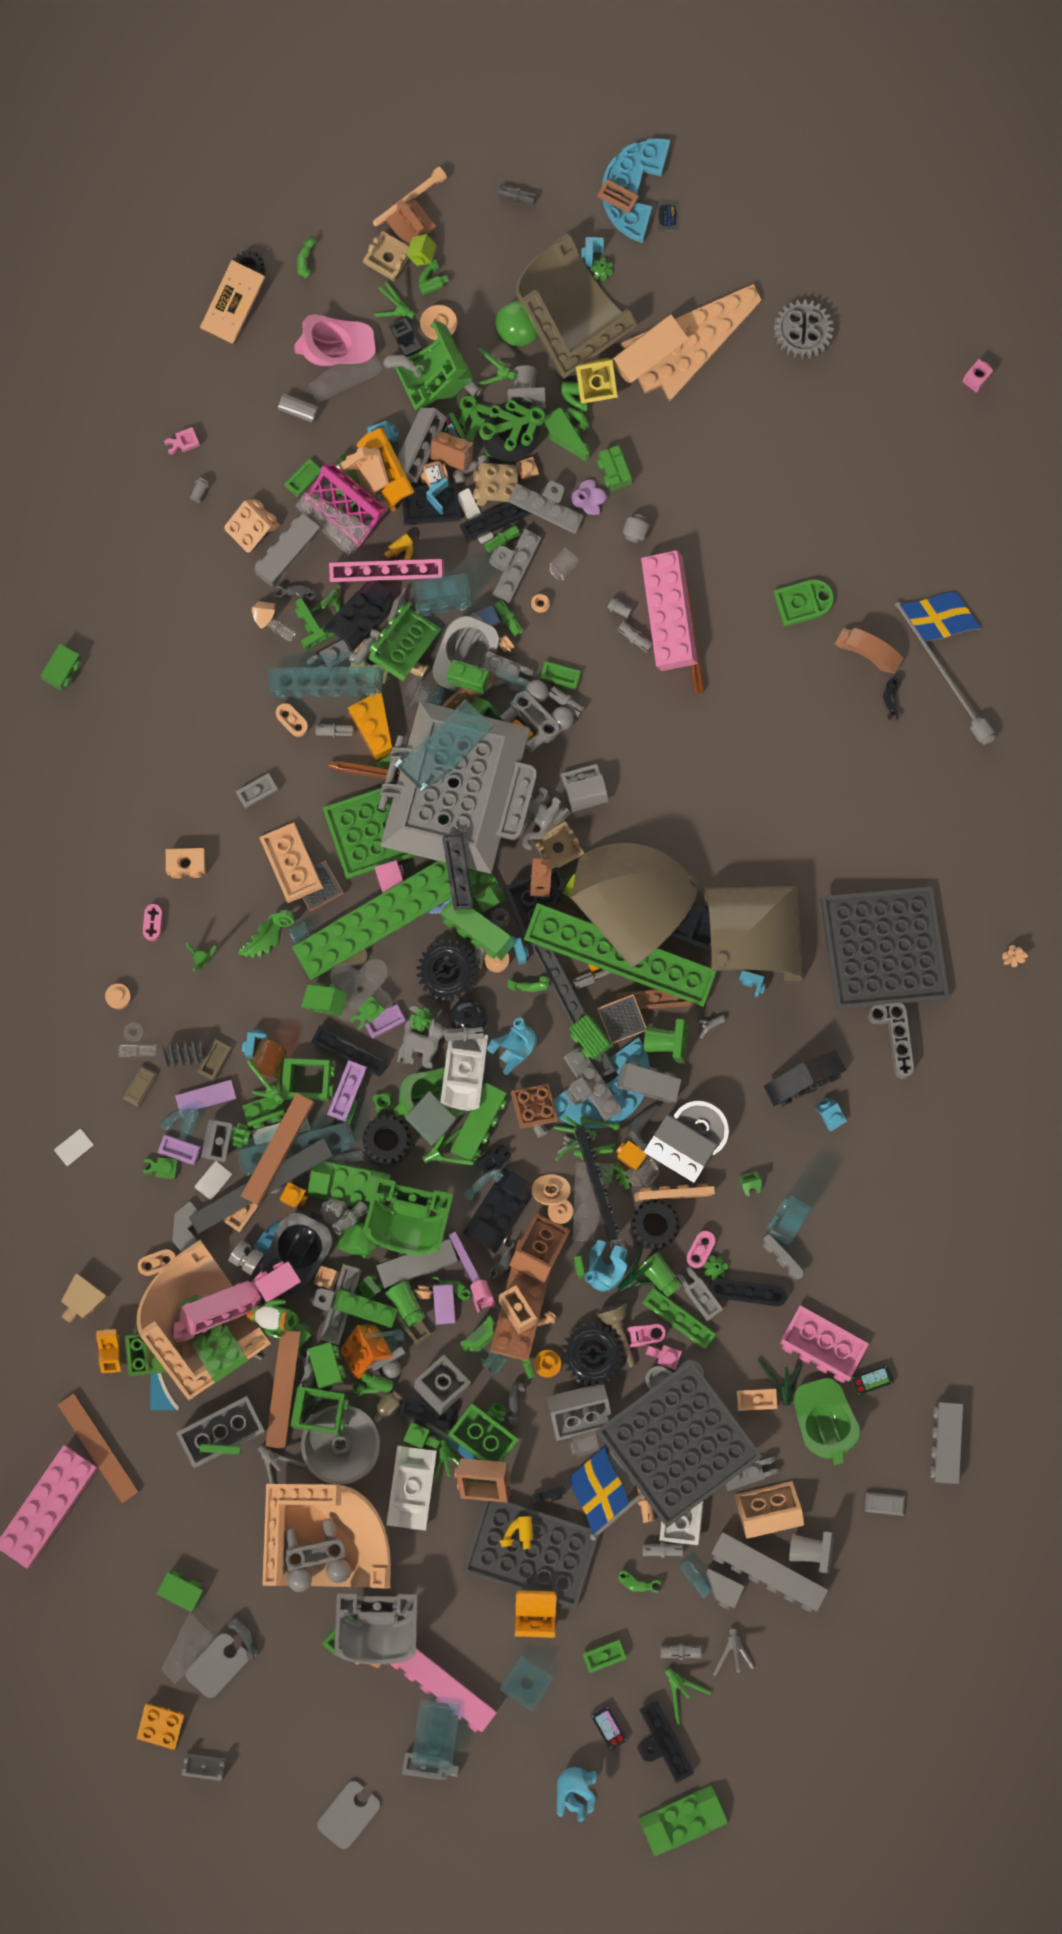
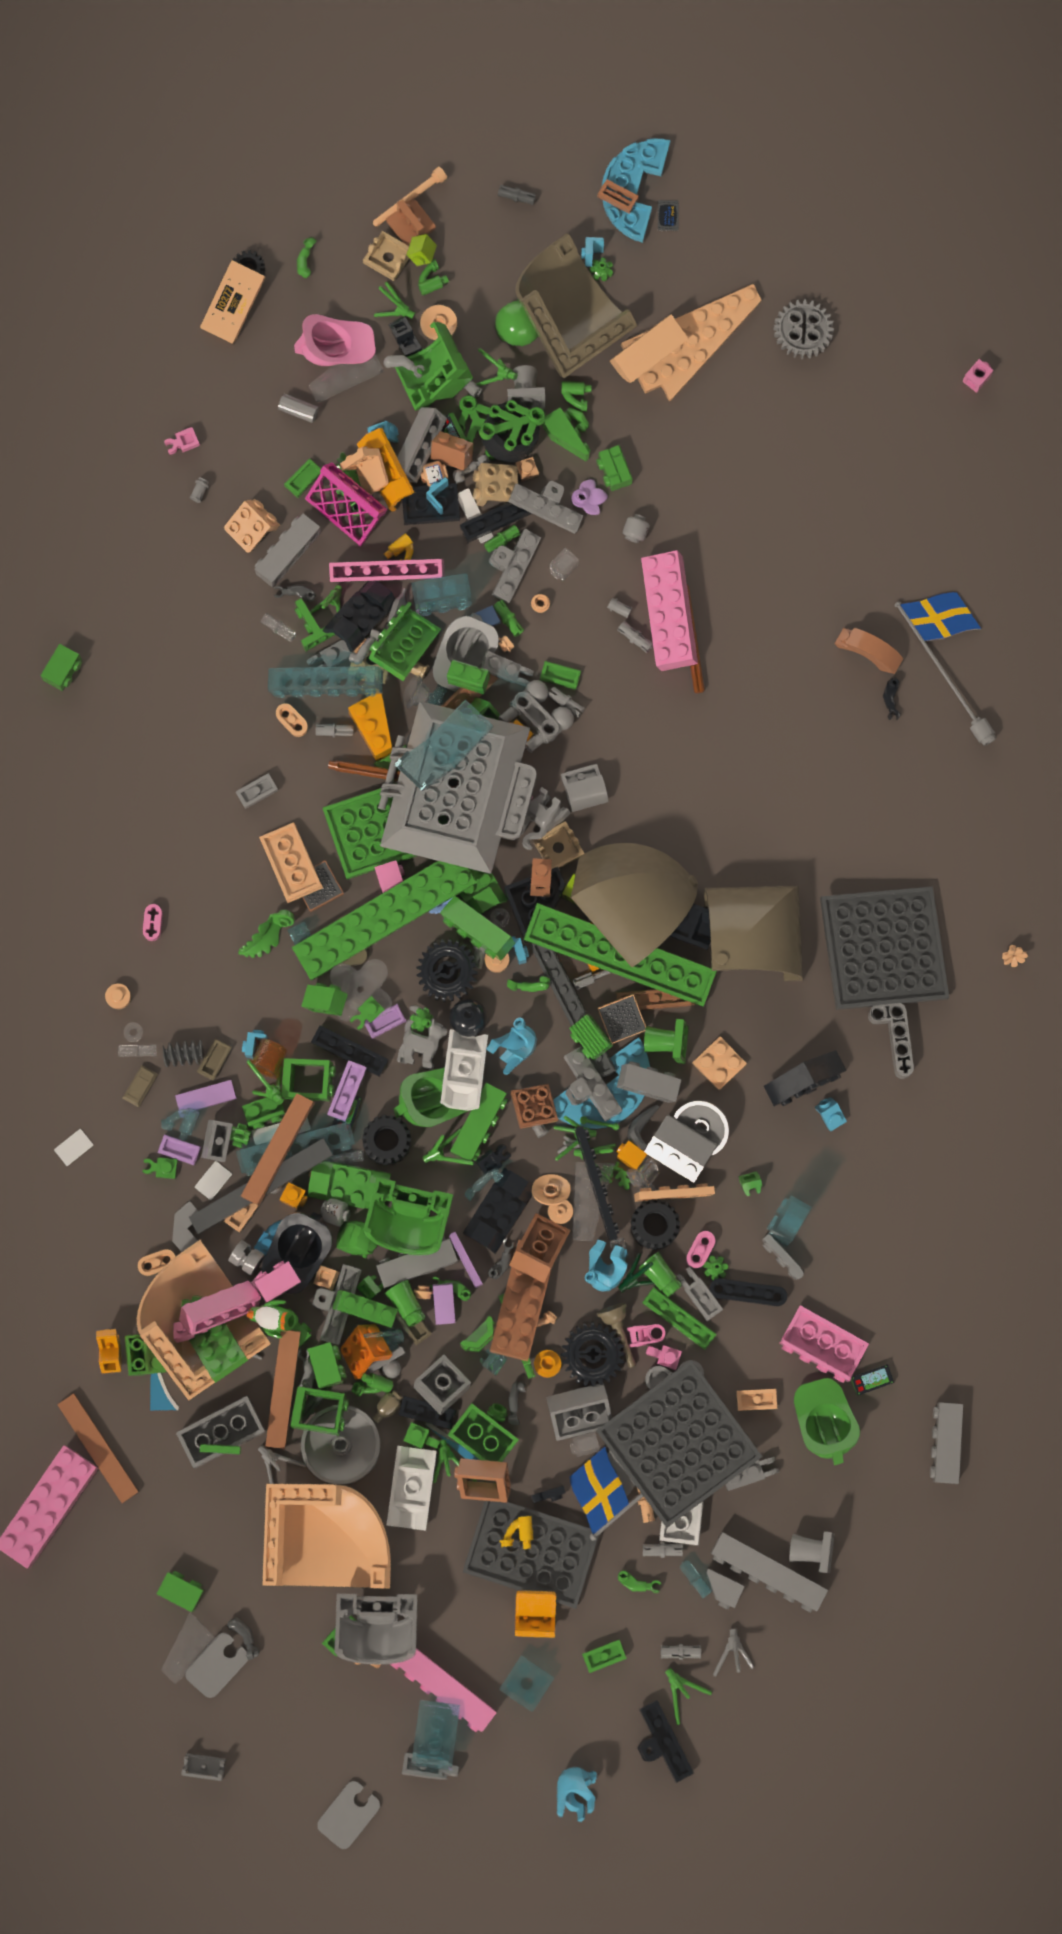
(81, 1299): tan torso -> none
(160, 1726): light orange hinge -> none
(175, 857): light nougat brick -> none
(200, 957): bright green plant -> none
(263, 613): light nougat tile -> none
(299, 1576): light grey piece -> none
(338, 526): clear wing -> none
(349, 1218): light grey pin -> none
(382, 1097): bright green plate -> none
(430, 1118): sand green tile -> none
(458, 872): black plate -> none
(463, 1034): light grey axle -> none
(482, 1295): bright pink piece -> none
(517, 1309): light nougat brick -> none
(578, 1266): bright green tile -> none
(596, 380): light yellow slope -> none
(608, 1727): tile -> none
(683, 1820): bright green piece -> none
(709, 1024): light grey bar -> none
(719, 1063): none -> light nougat plate
(750, 979): medium azure bracket -> none
(769, 1509): light nougat slope -> none
(786, 1388): dark green plant -> none
(801, 602): bright green tile -> none
(885, 1503): light grey tile -> none

